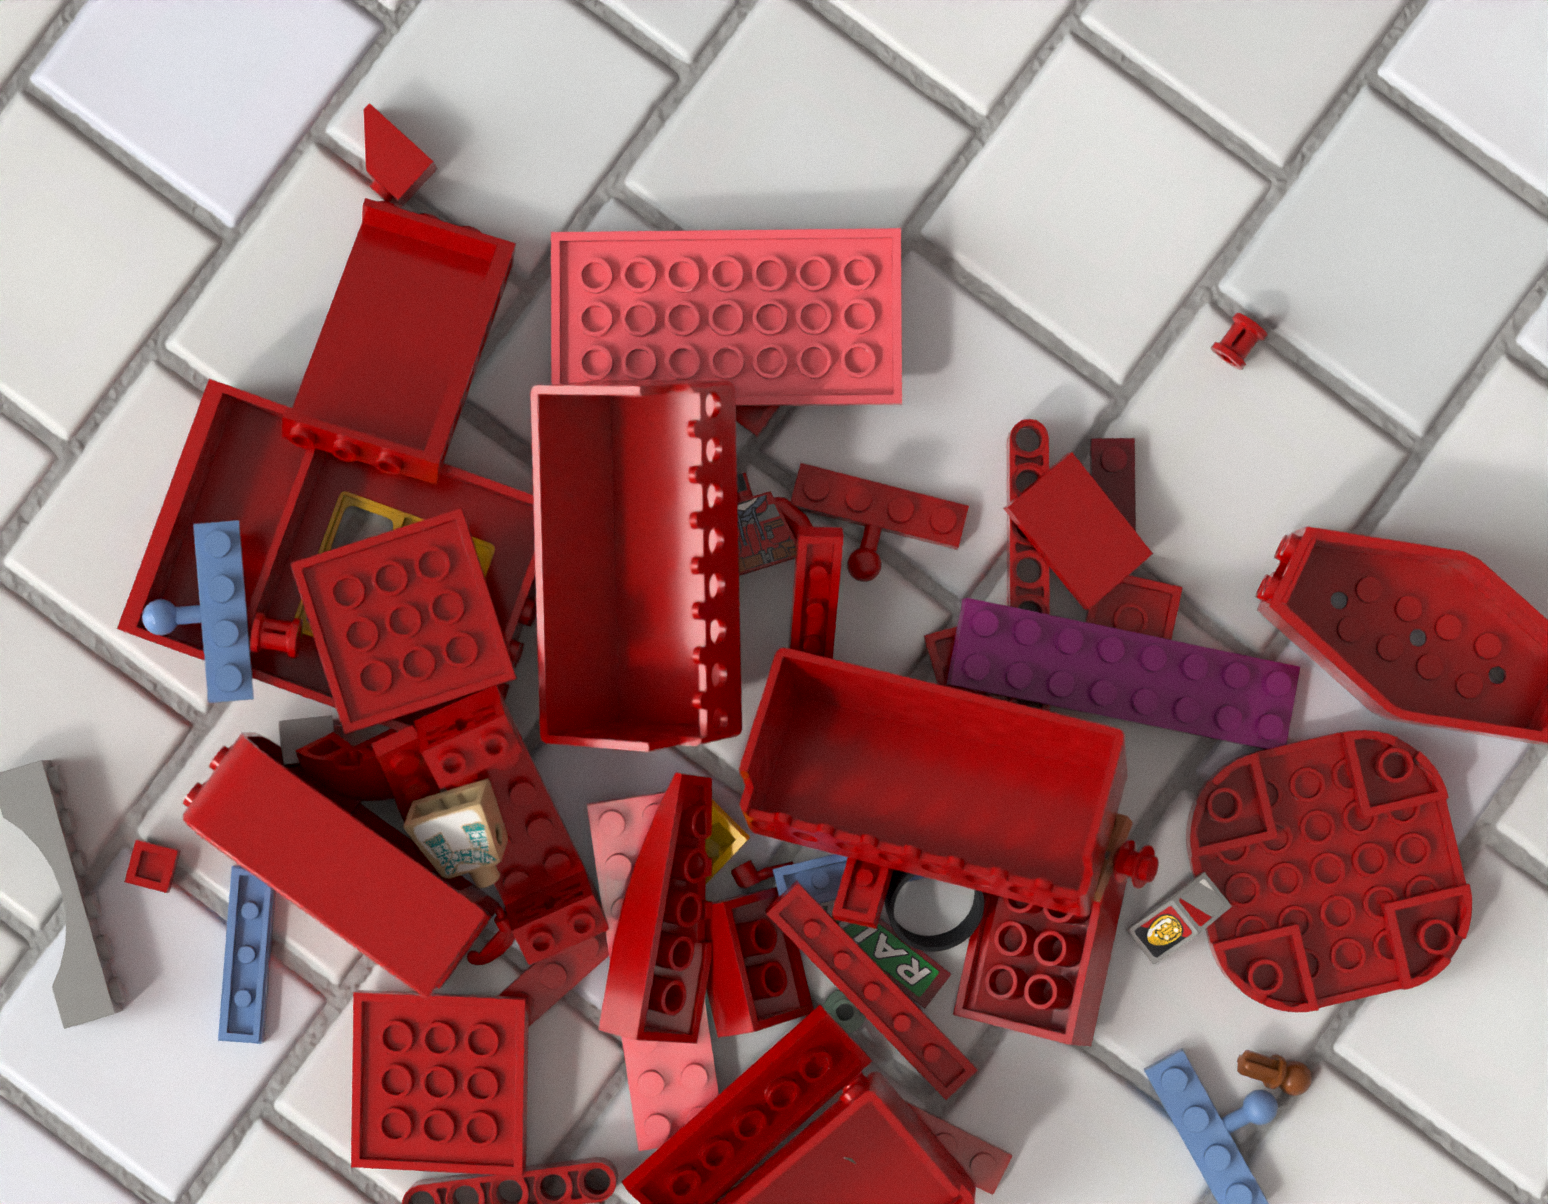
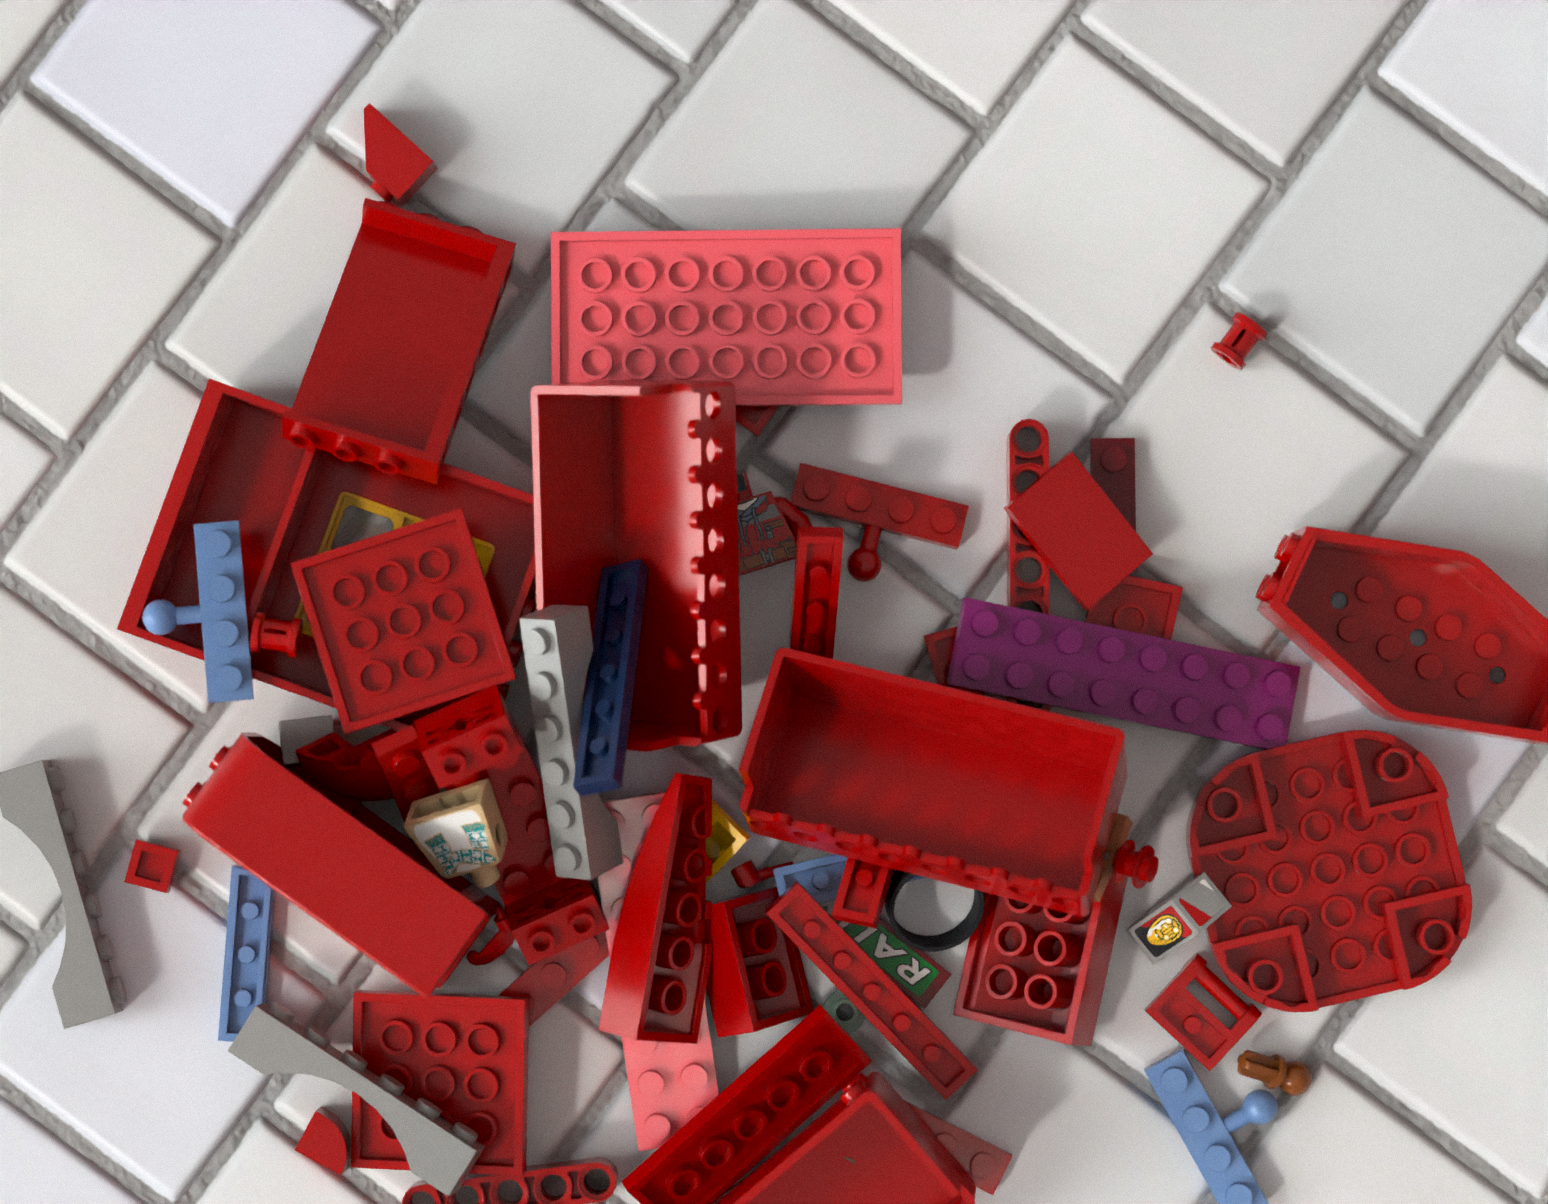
(326, 1141): none -> red brick
(432, 1146): none -> light grey arch
(557, 661): none -> light grey arch
(611, 678): none -> dark blue plate
(1192, 1022): none -> red plate

